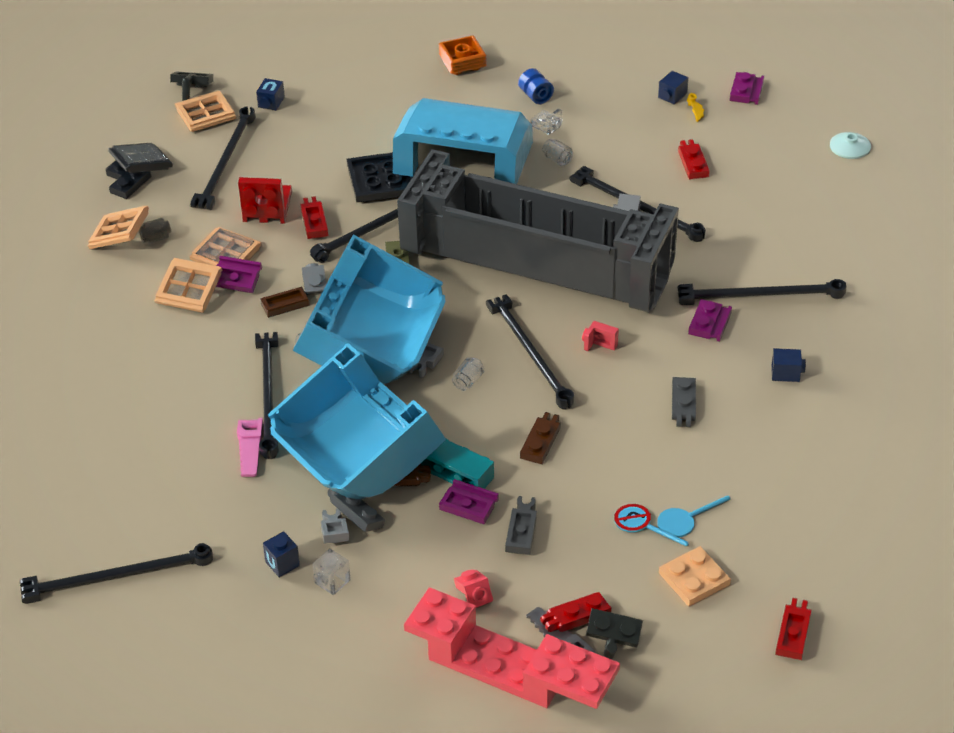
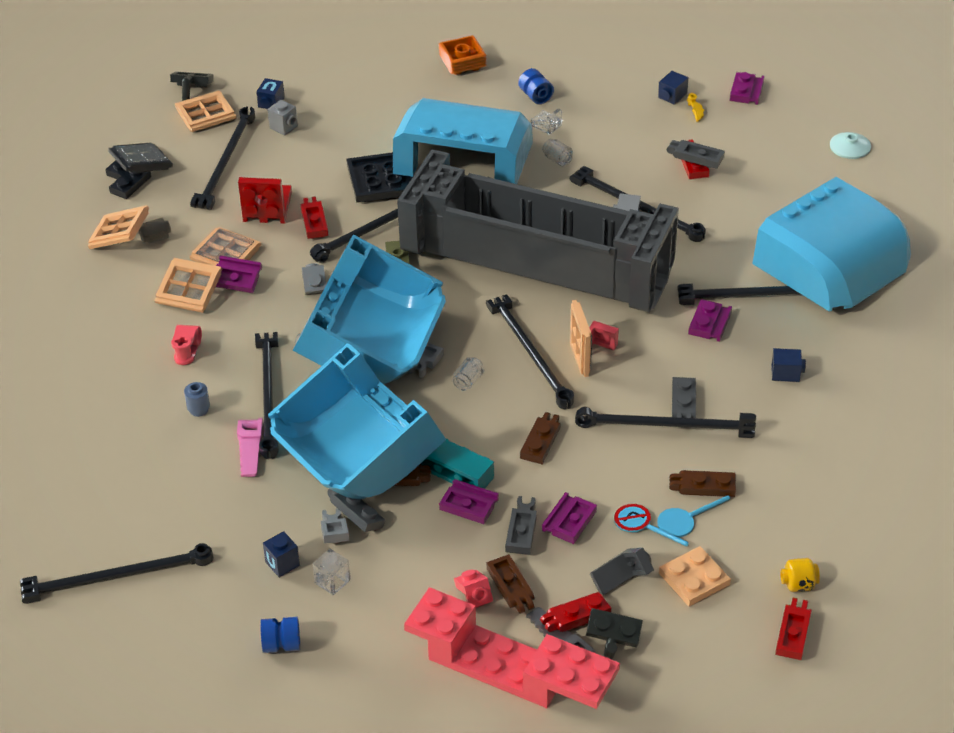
(186, 343): none -> coral piece
(197, 398): none -> sand blue brick
(280, 634): none -> blue wheel
(282, 117): none -> light grey brick
(285, 302): reddish brown tile -> none
(511, 583): none -> reddish brown hinge
(569, 518): none -> magenta plate
(580, 338): none -> light nougat piece
(621, 568): none -> dark grey bracket
(696, 153): none -> dark grey hinge
(703, 483): none -> reddish brown hinge
(745, 425): none -> black hinge
(800, 574): none -> yellow head
(834, 245): none -> medium azure slope

